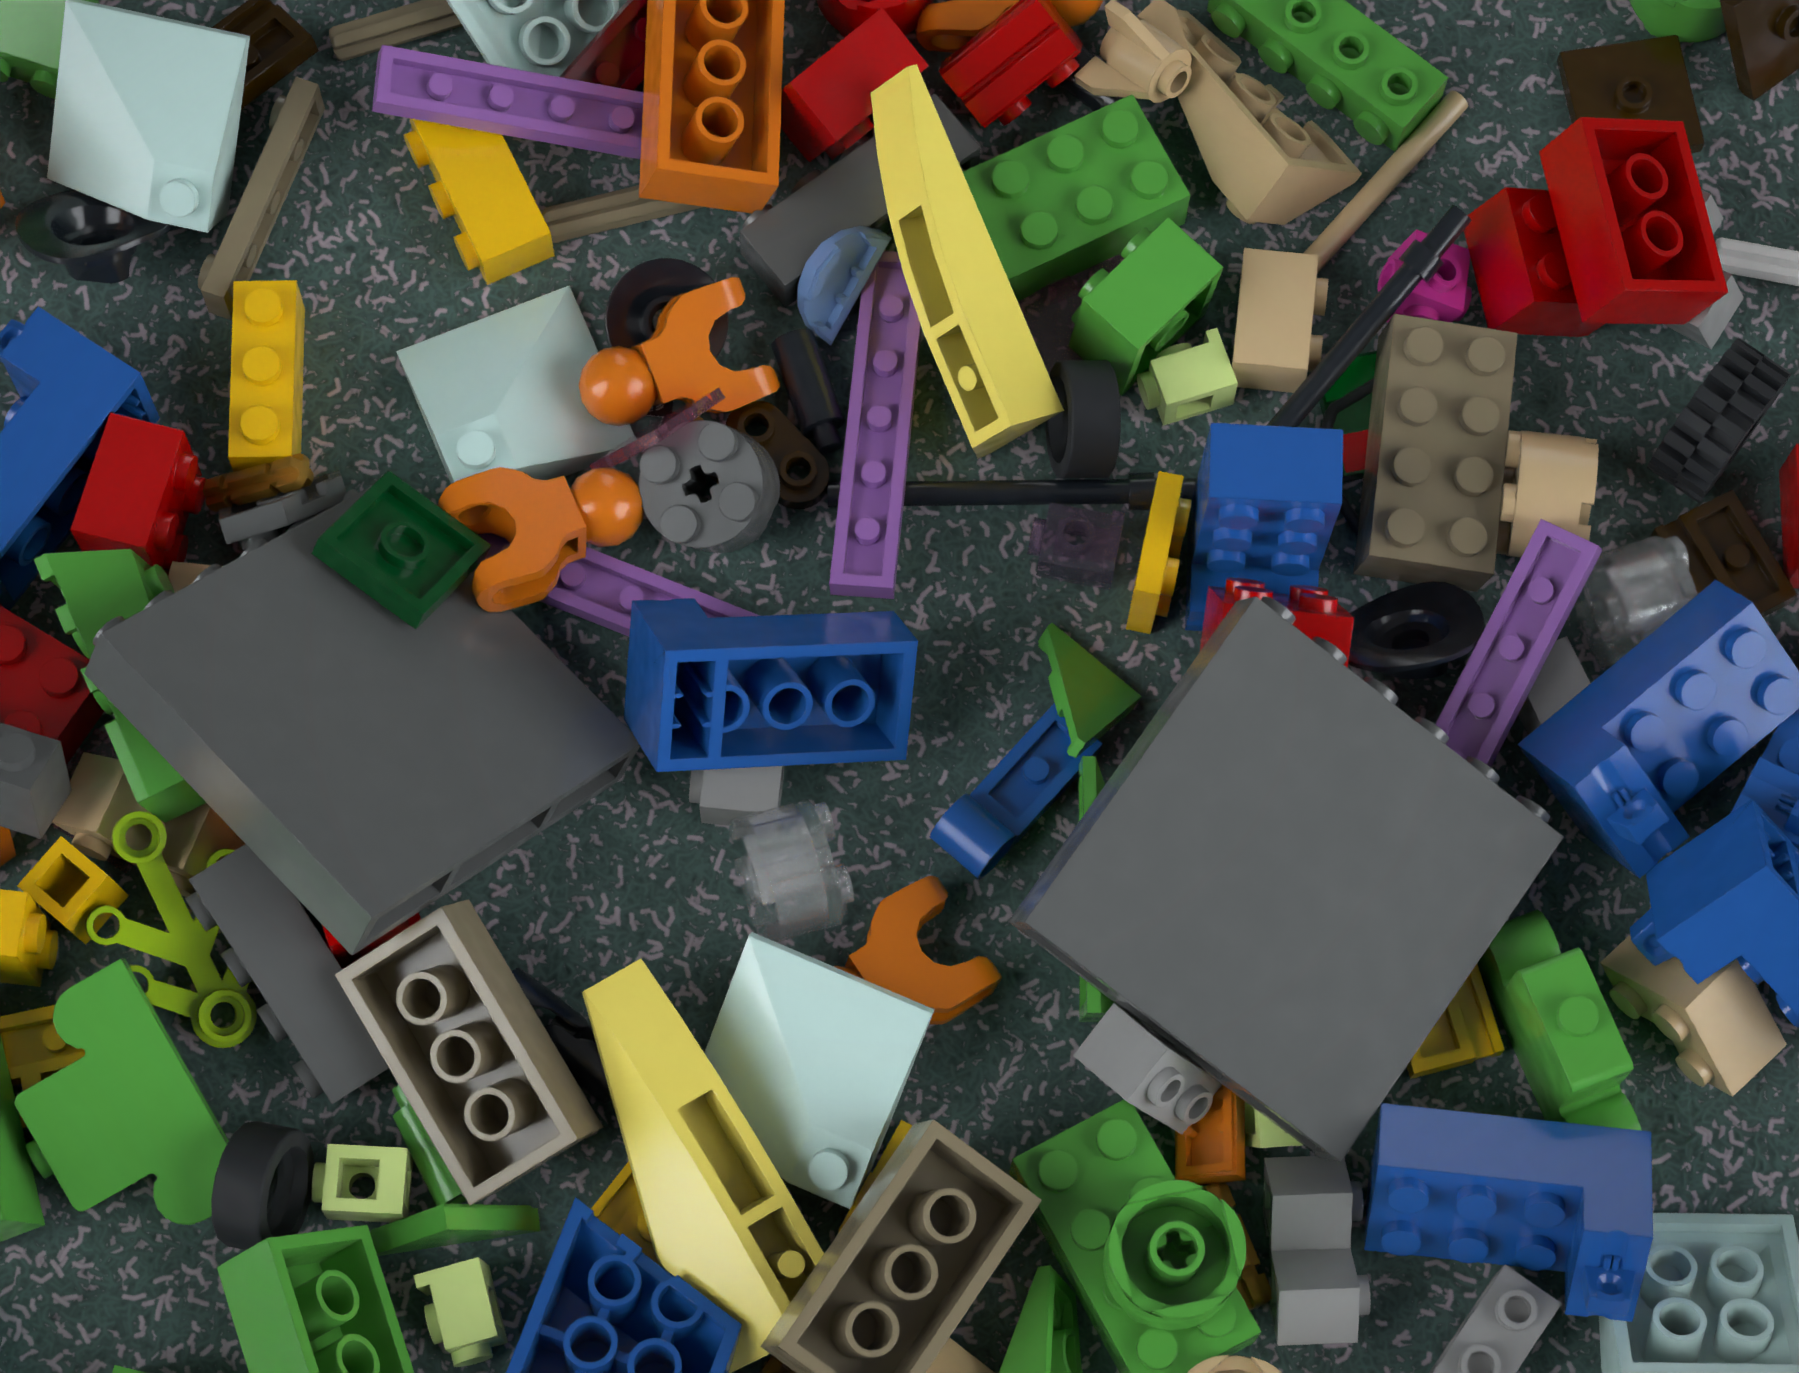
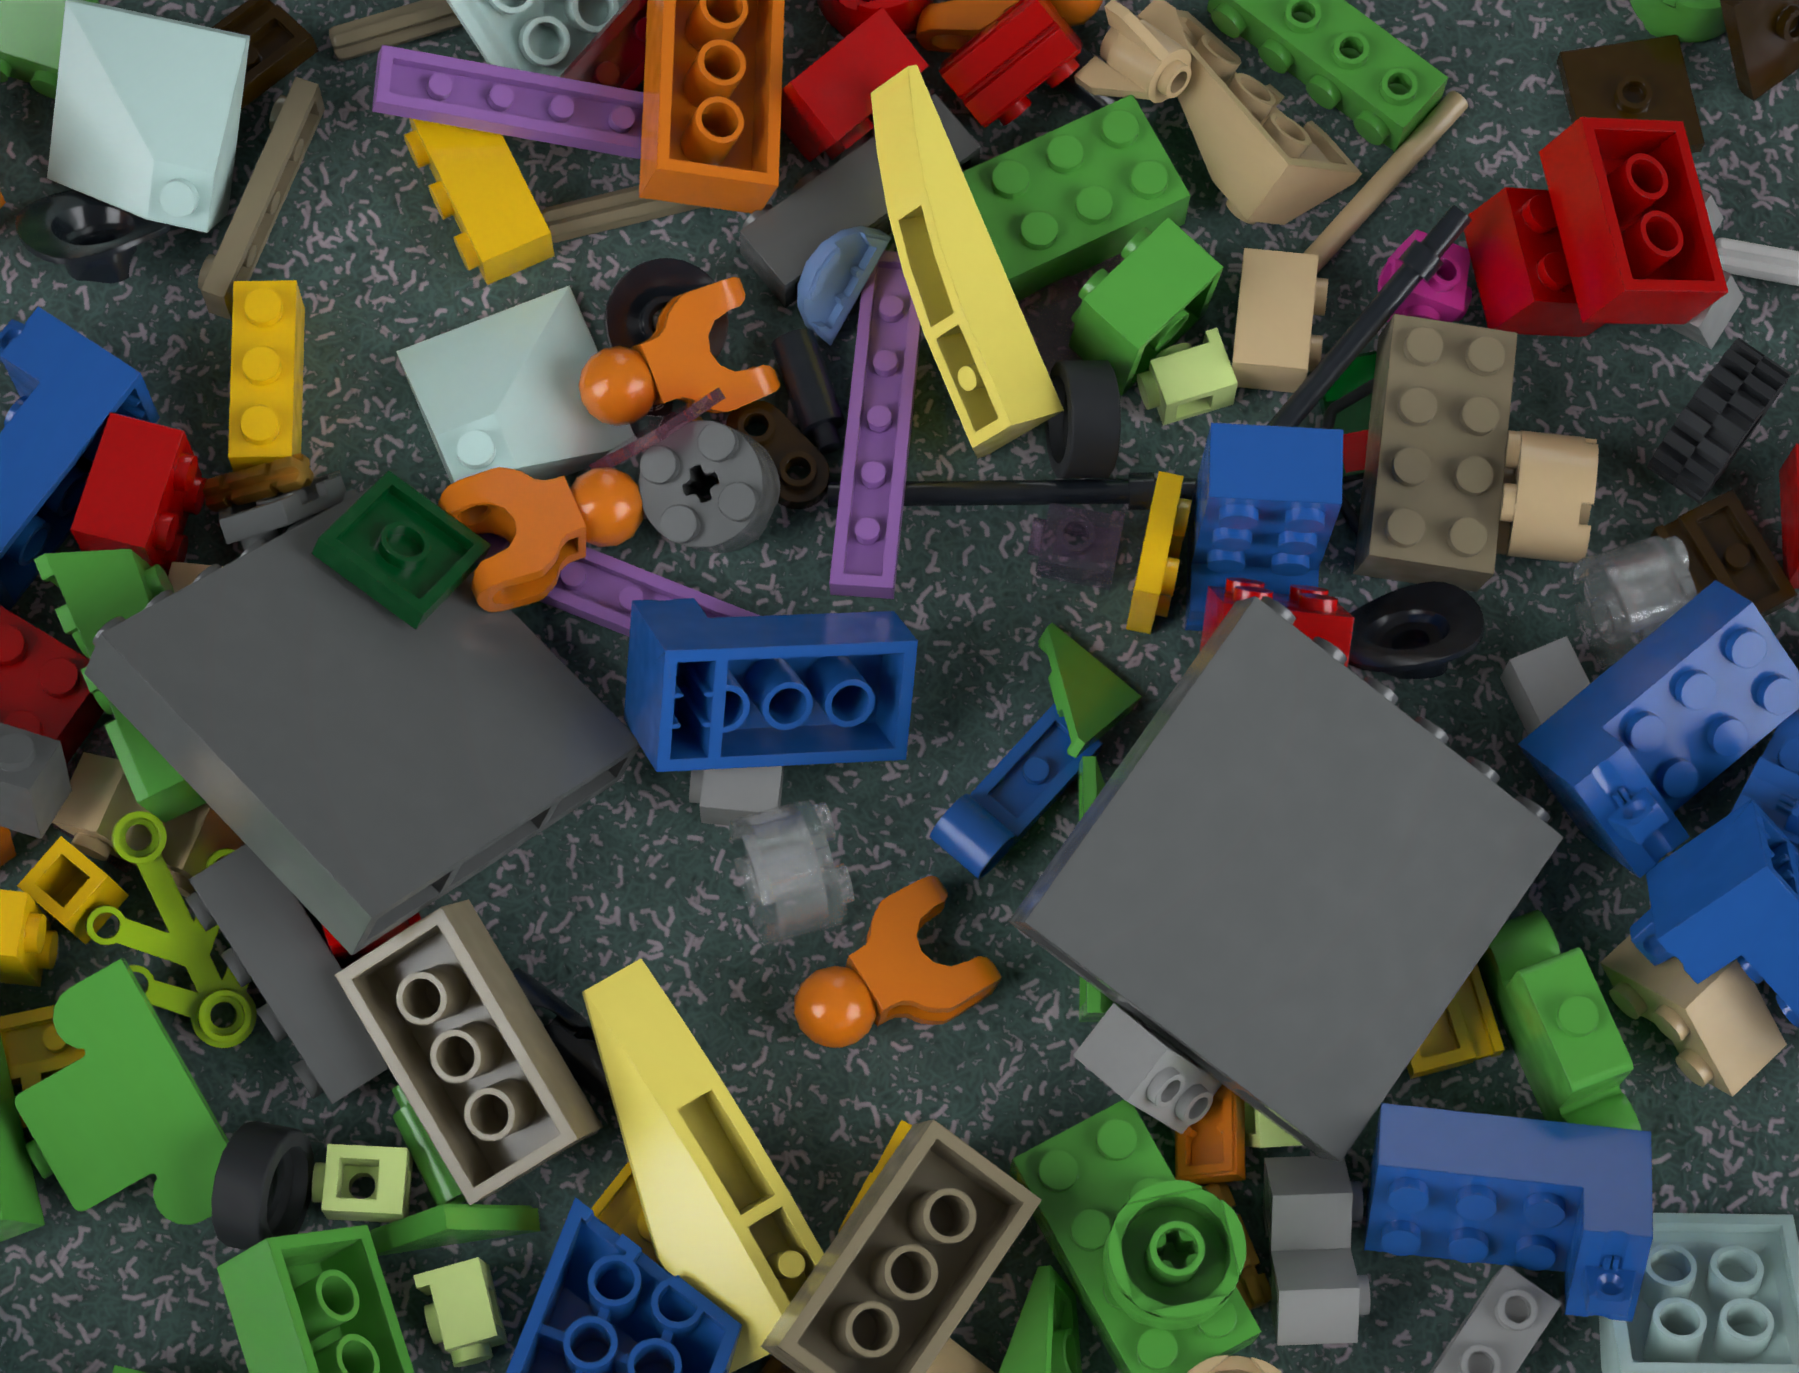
(814, 1063): light aqua slope -> none
(1517, 641): medium lavender plate -> none

